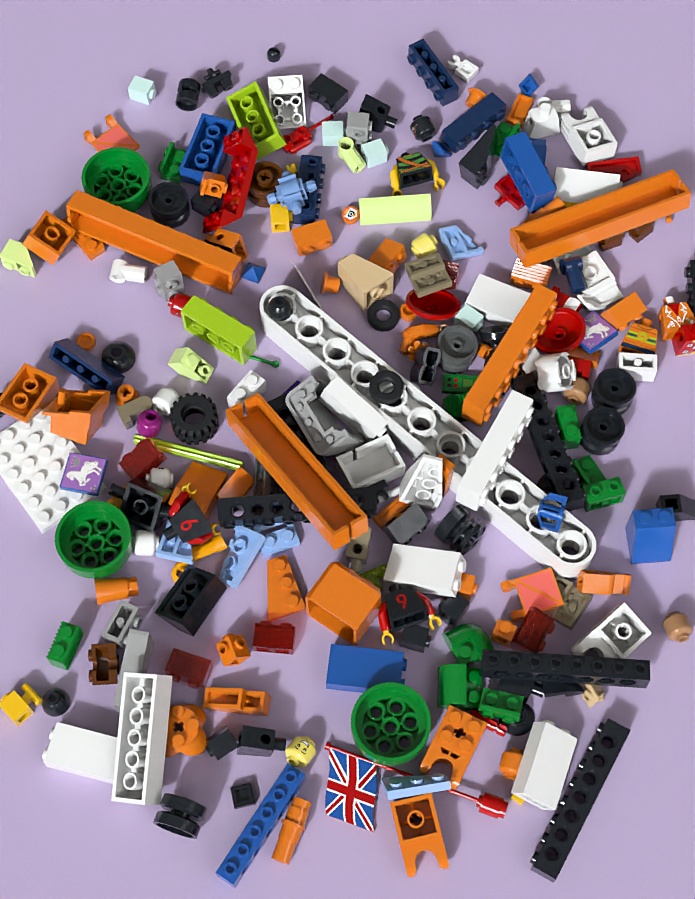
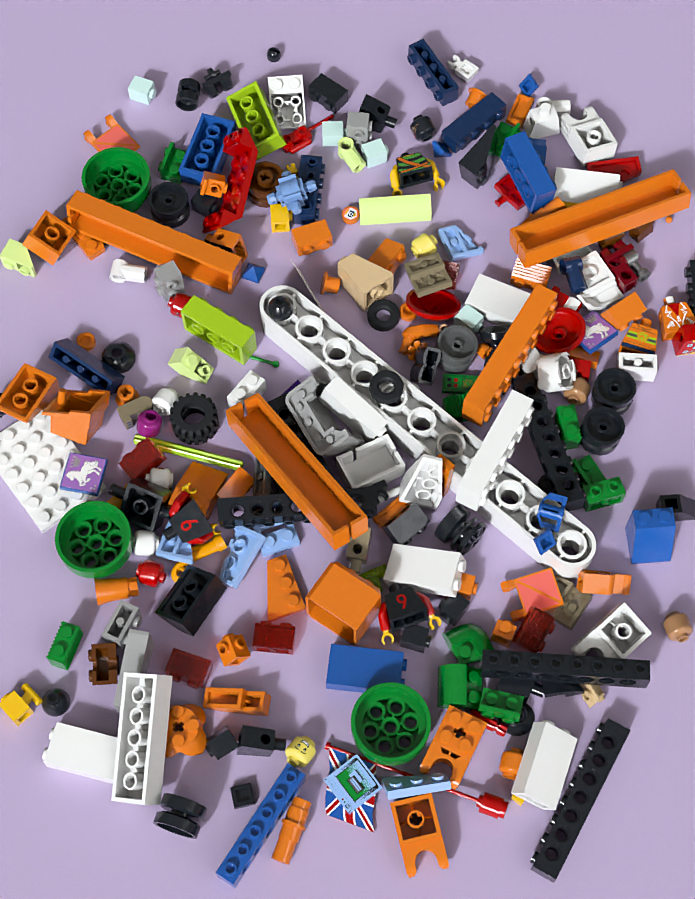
(151, 573): none -> red head
(353, 784): none -> light blue tile
(544, 541): none -> blue slope
(621, 264): none -> dark red hips

